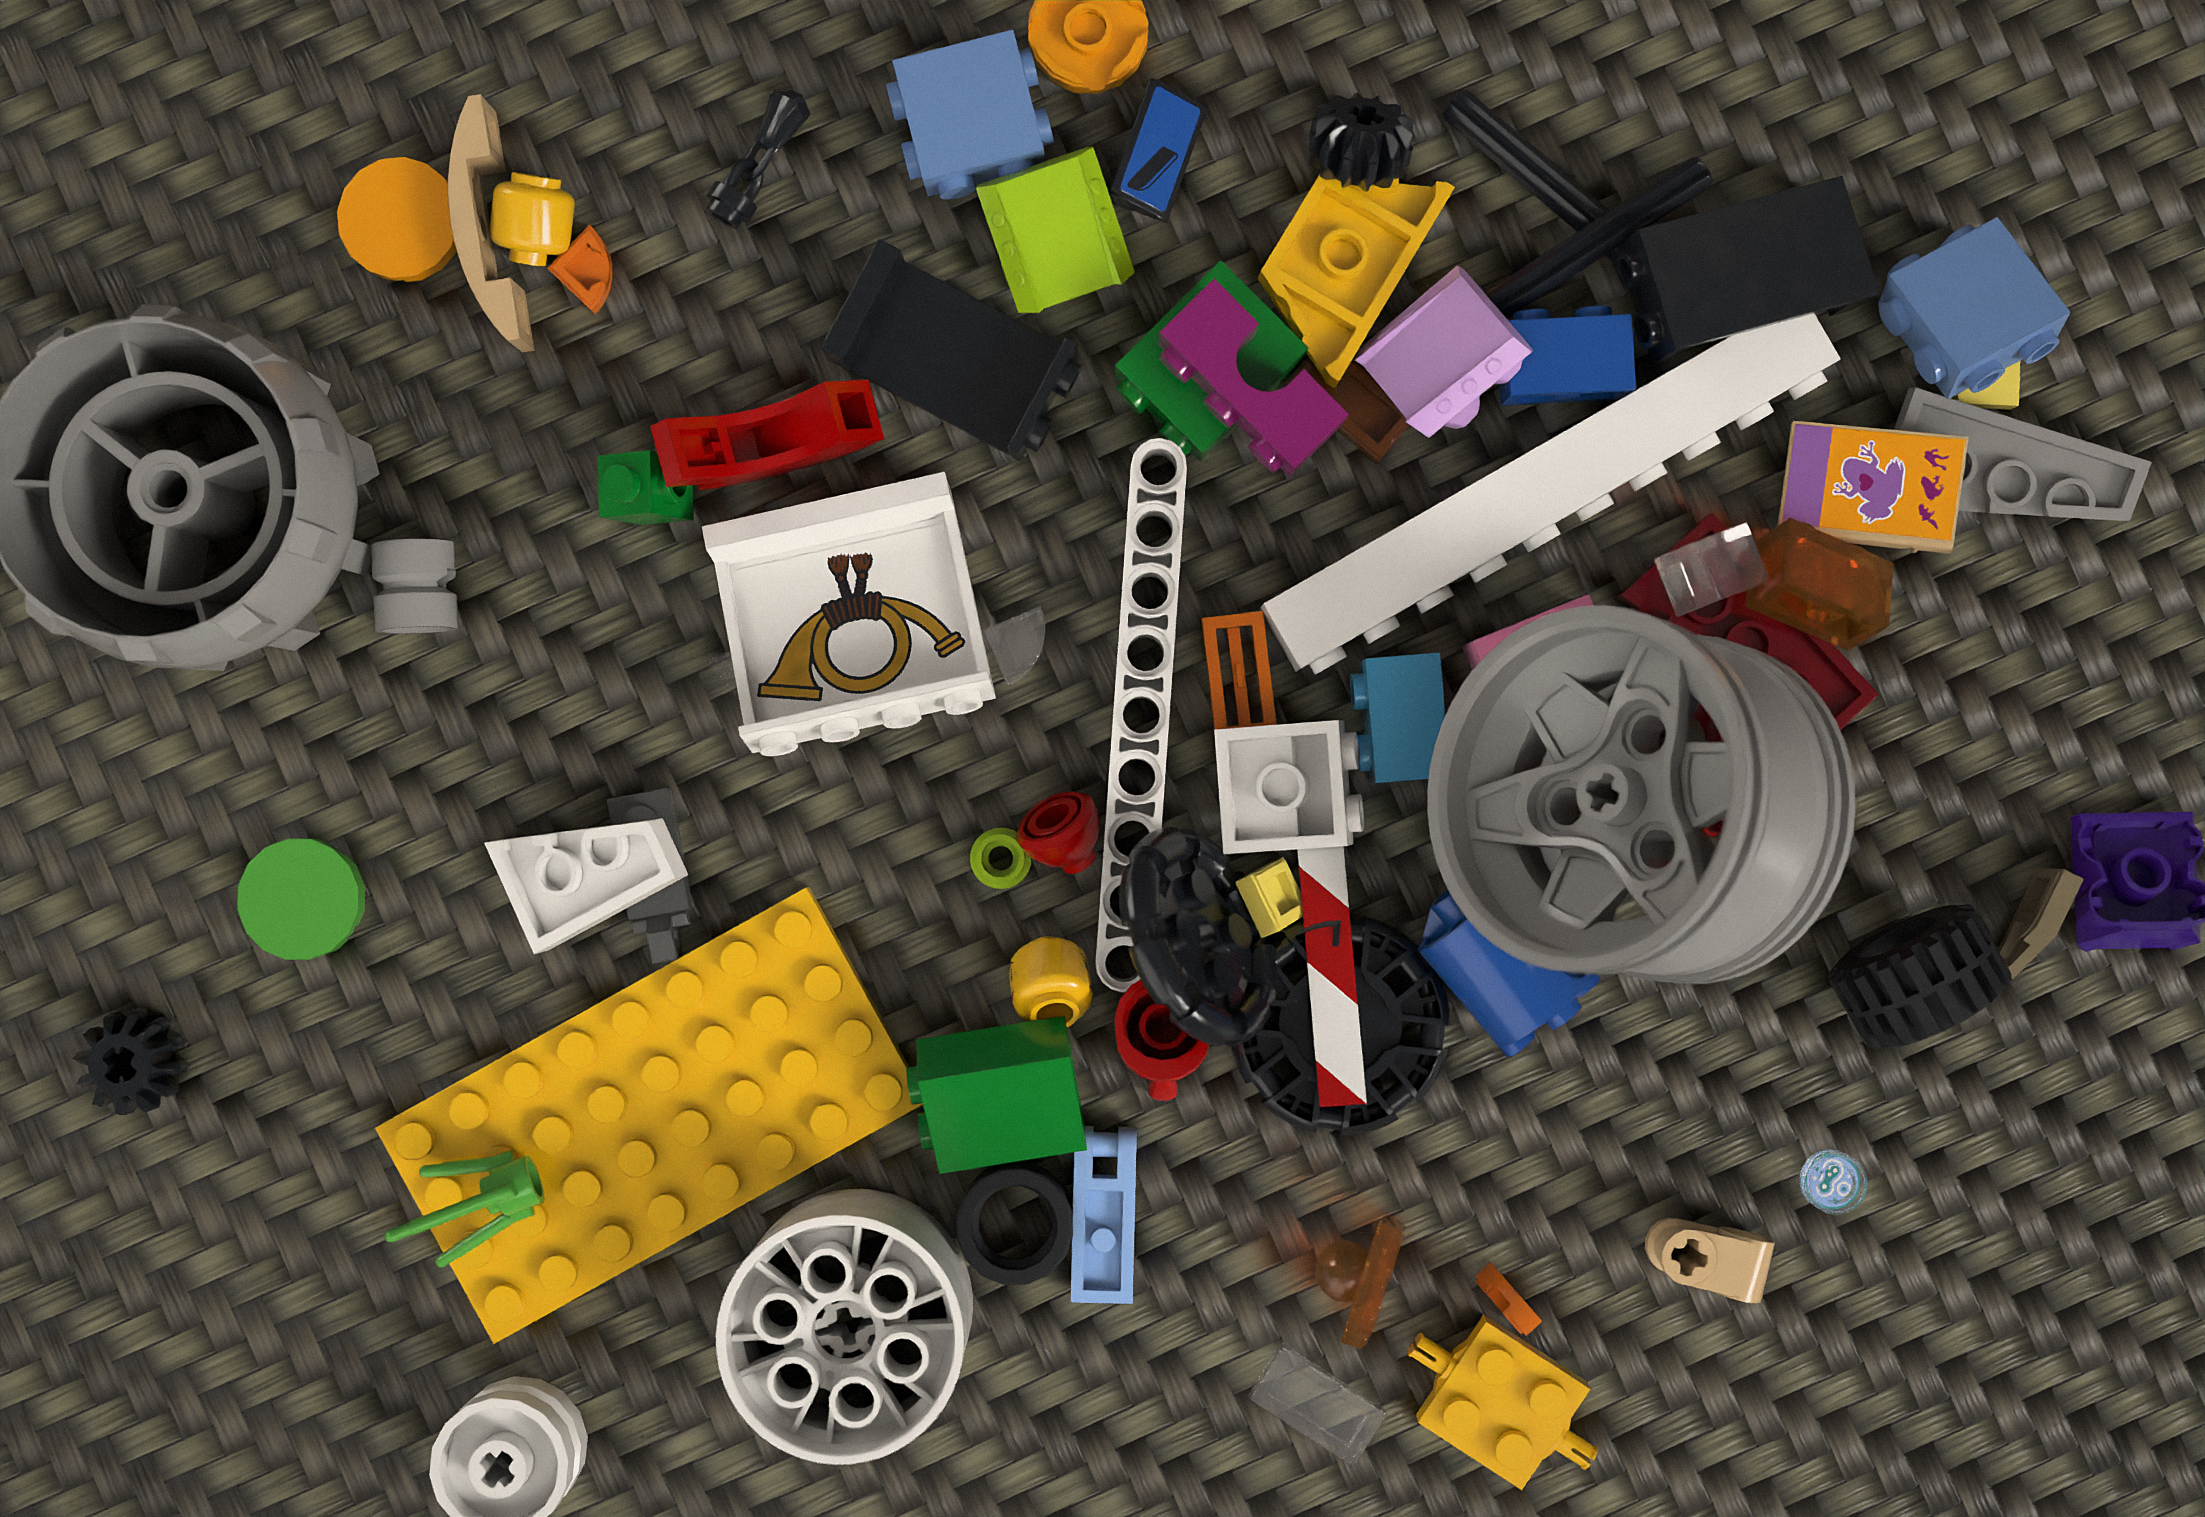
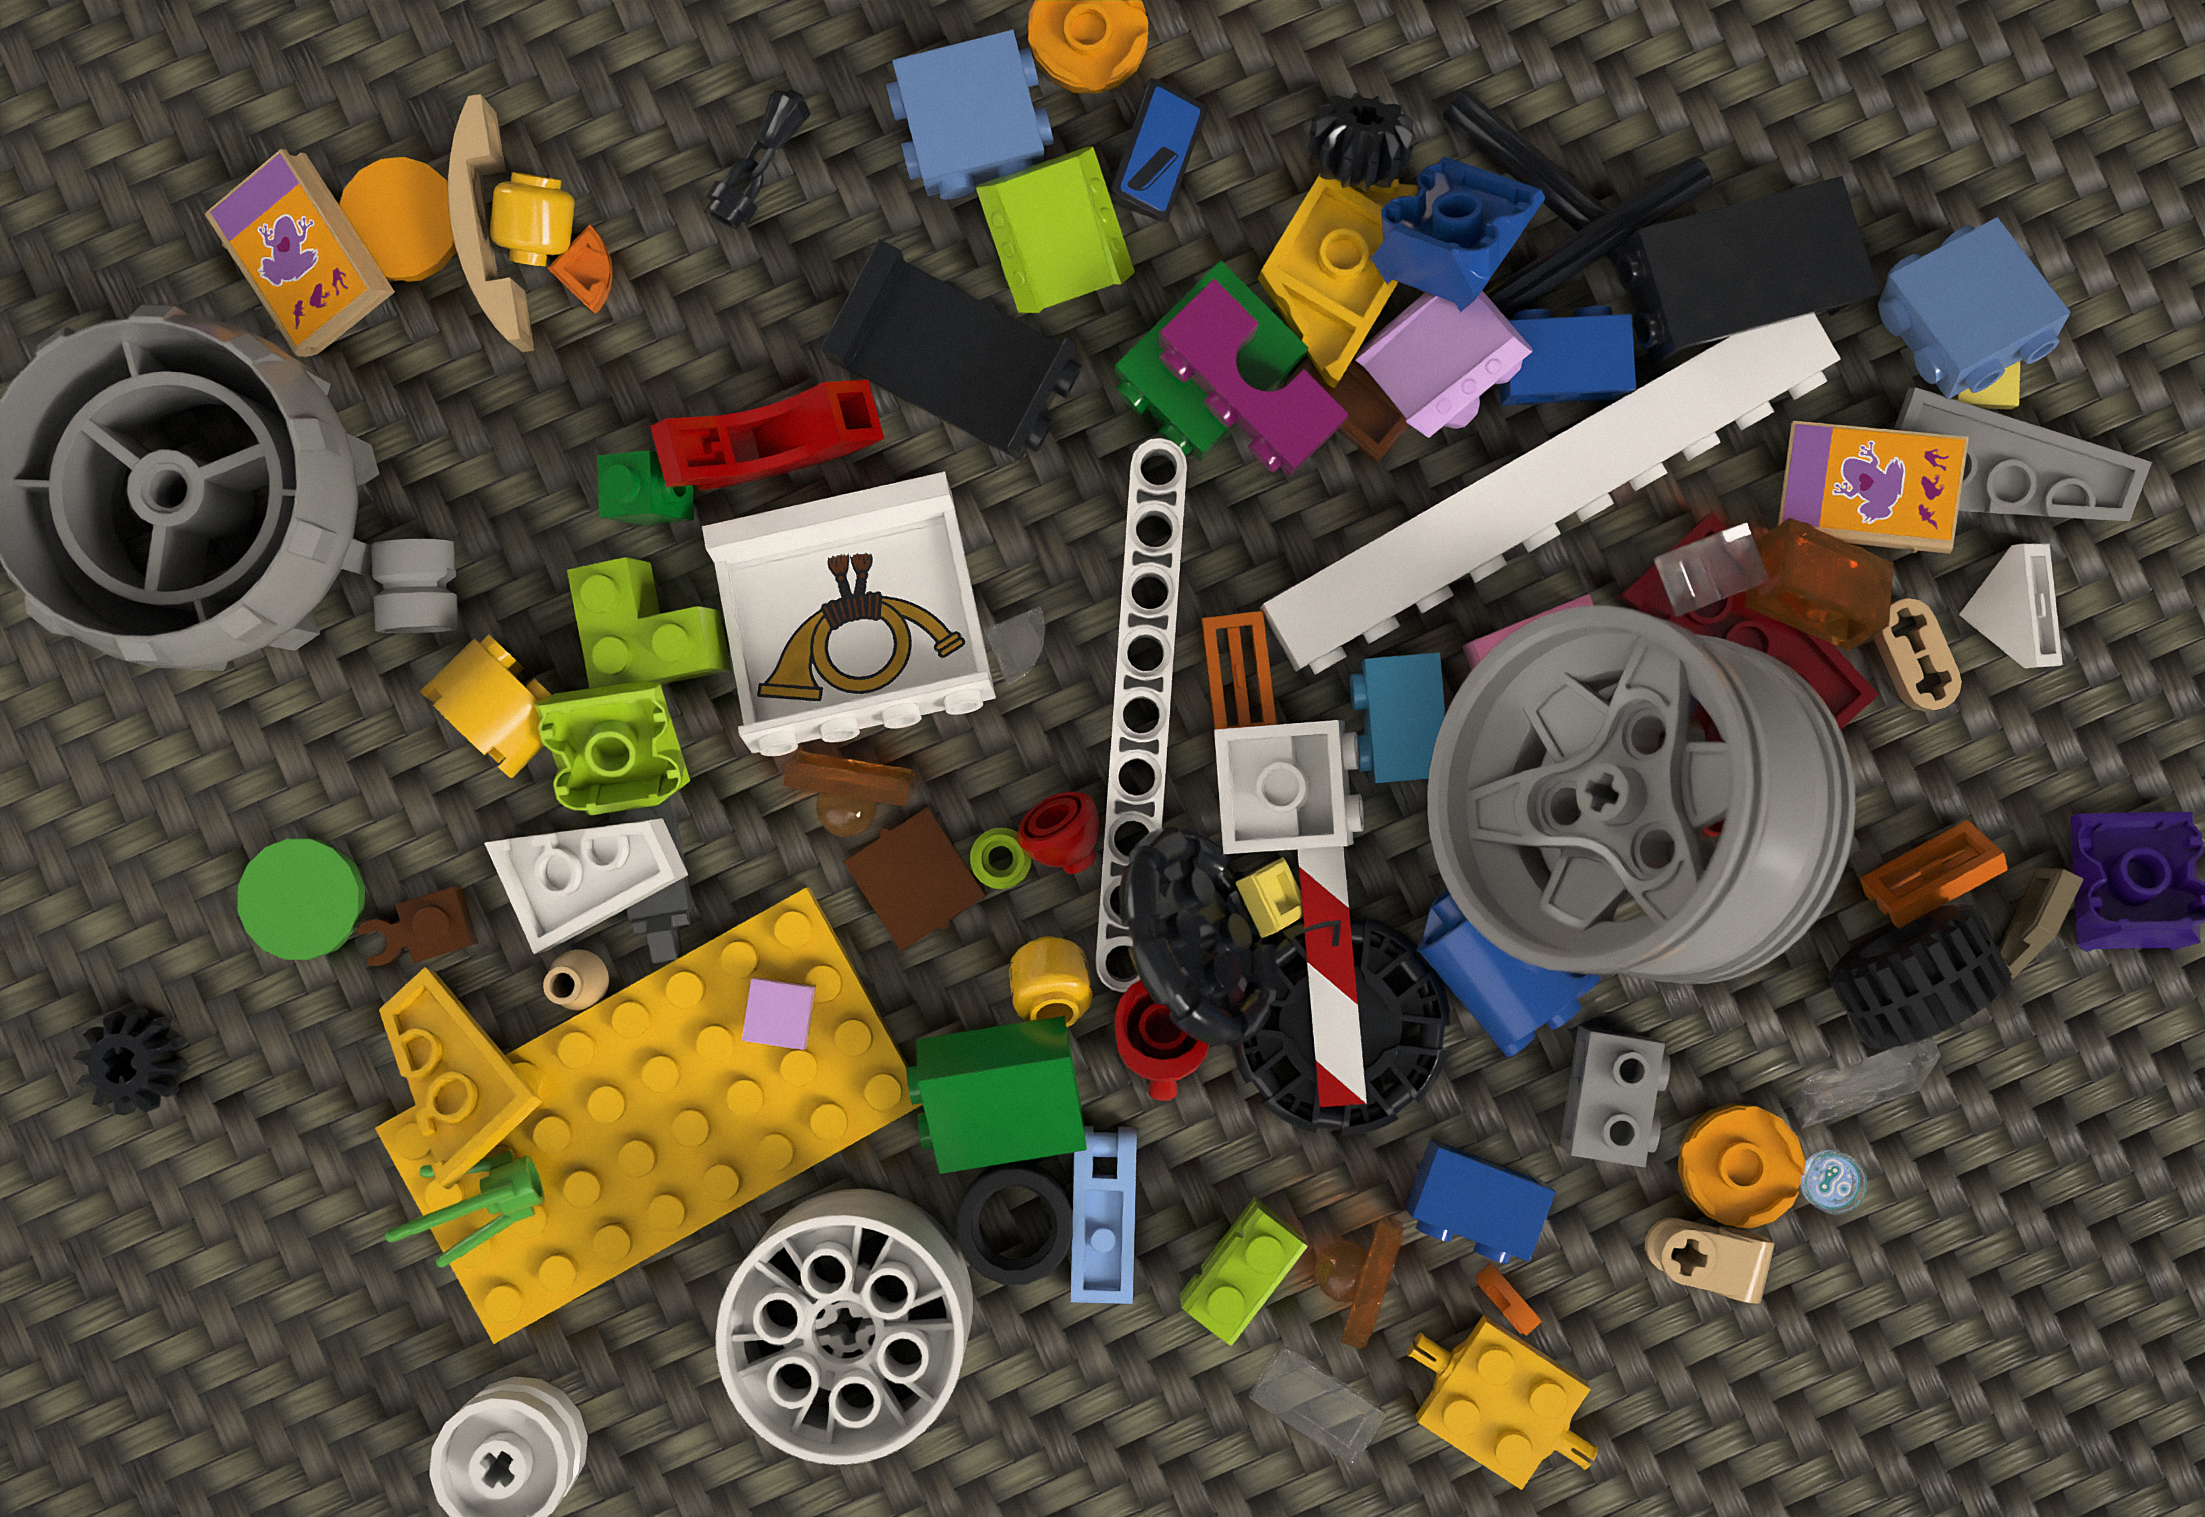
(299, 252): none -> piece
(427, 926): none -> reddish brown plate
(457, 1076): none -> yellow wing
(489, 703): none -> yellow brick
(589, 977): none -> tan cone
(612, 747): none -> lime slope
(630, 639): none -> lime brick
(778, 1013): none -> lavender tile
(848, 789): none -> clear orange tile
(914, 878): none -> reddish brown piece
(1242, 1271): none -> lime brick
(1453, 230): none -> blue slope
(1479, 1202): none -> blue brick
(1614, 1096): none -> light grey brick
(1741, 1165): none -> light orange tile
(1865, 1084): none -> clear wing
(1929, 649): none -> tan beam
(1937, 880): none -> orange tile
(2019, 607): none -> white slope

